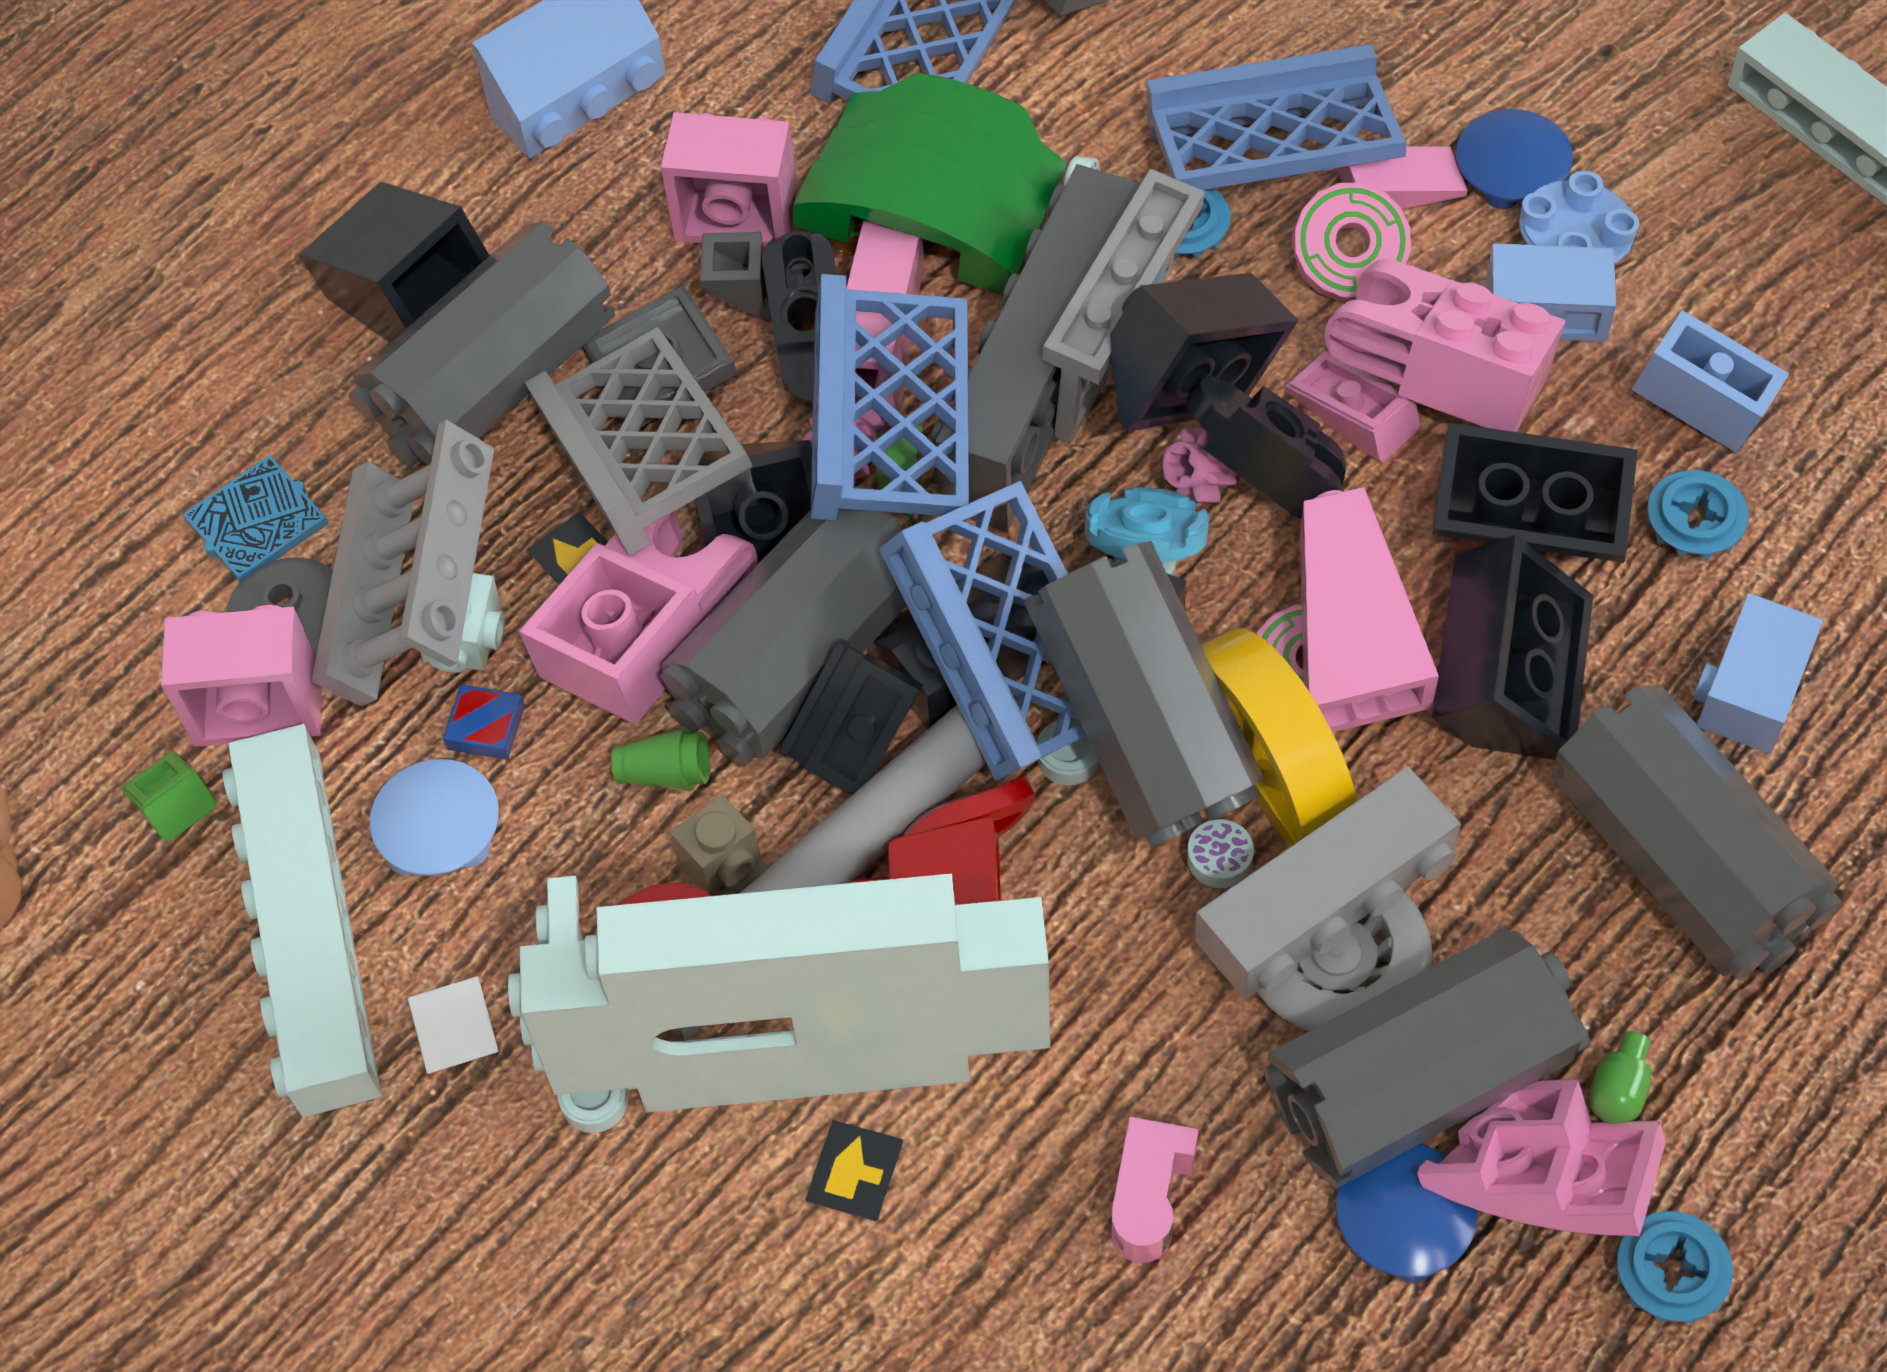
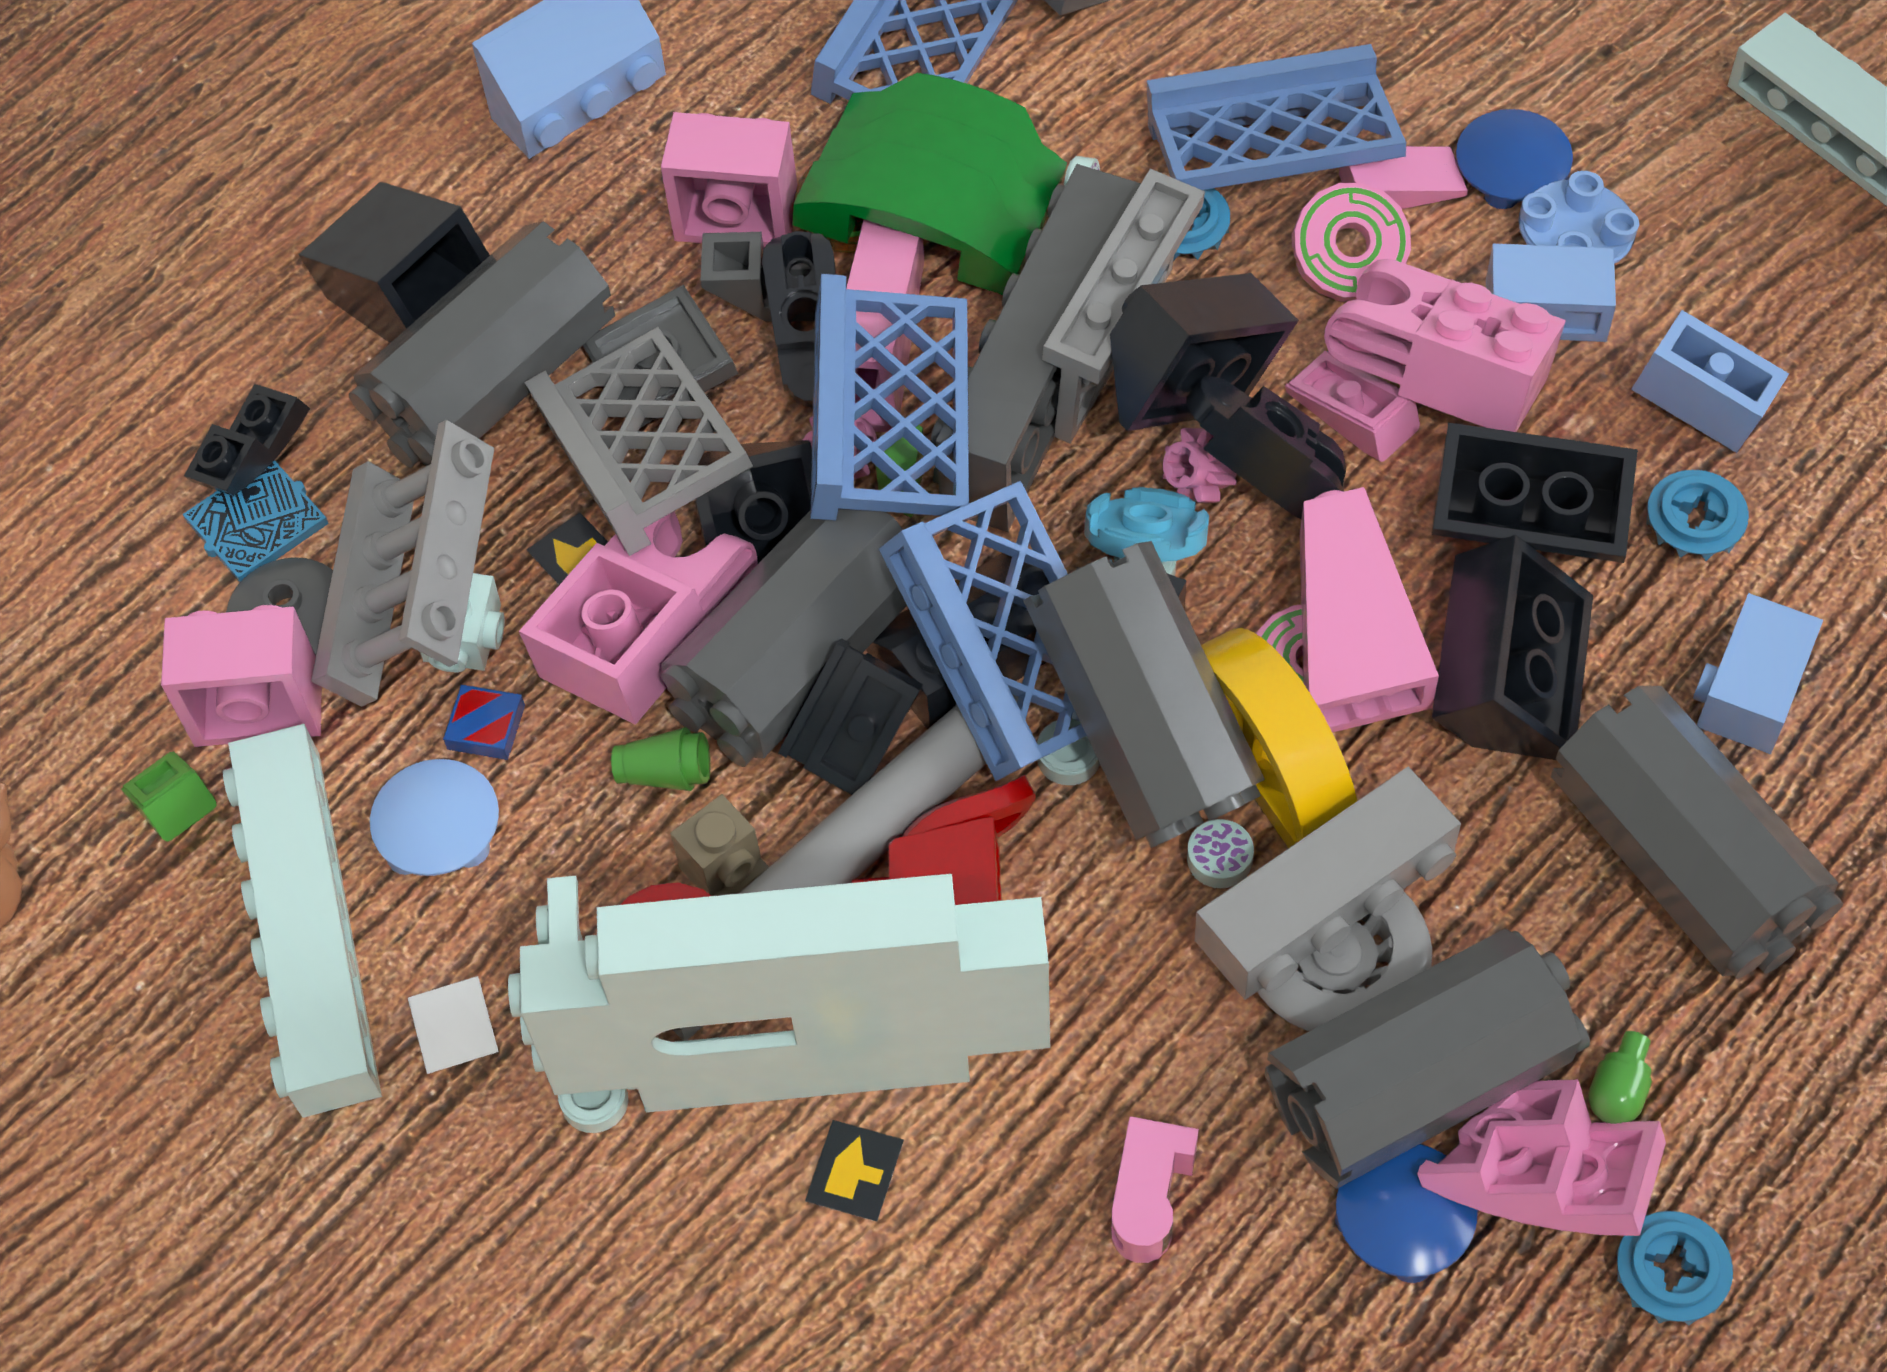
(238, 455): none -> black slope

